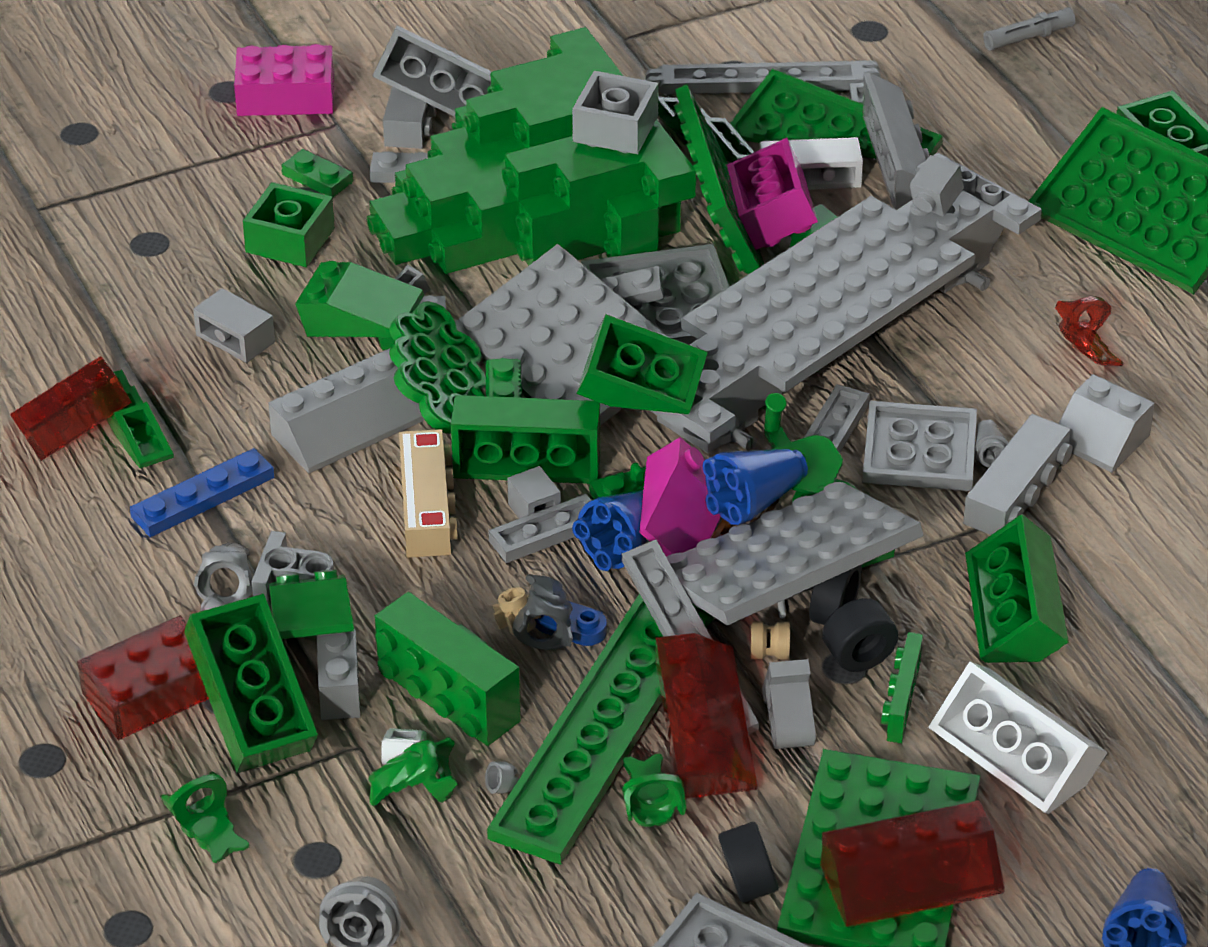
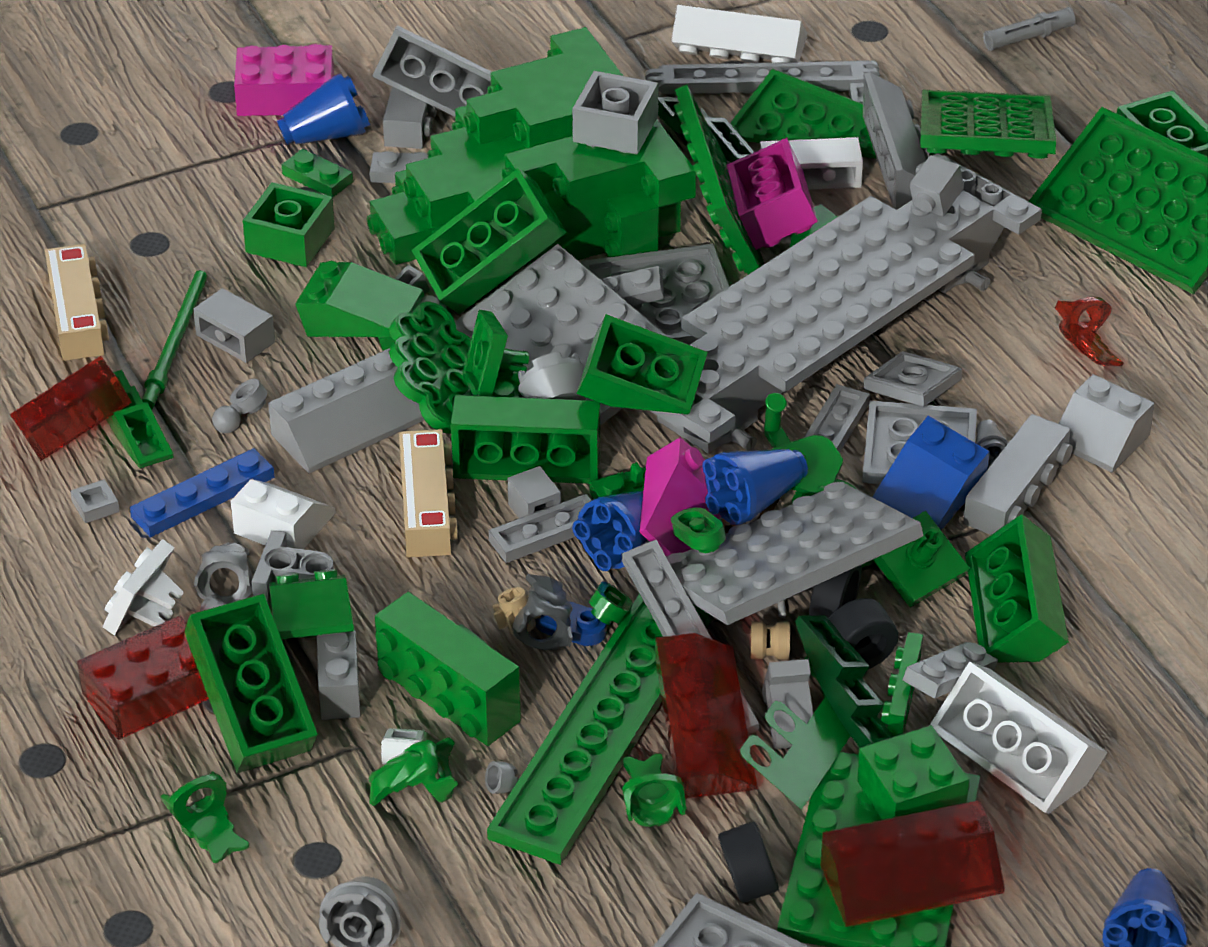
(75, 302): none -> tan brick
(94, 501): none -> light grey plate
(144, 592): none -> white plate
(157, 378): none -> green bar
(246, 398): none -> light grey plate
(268, 508): none -> white slope
(325, 114): none -> blue cone
(488, 241): none -> green brick
(489, 354): none -> green tile
(552, 378): none -> light grey cone
(609, 603): none -> green plate
(699, 529): none -> green plate
(738, 35): none -> white slope
(811, 753): none -> green piece
(840, 677): none -> dark green slope
(911, 774): none -> green brick
(913, 378): none -> light grey plate
(923, 564): none -> green tile
(933, 473): none -> blue slope
(941, 672): none -> light grey plate
(987, 123): none -> green plate

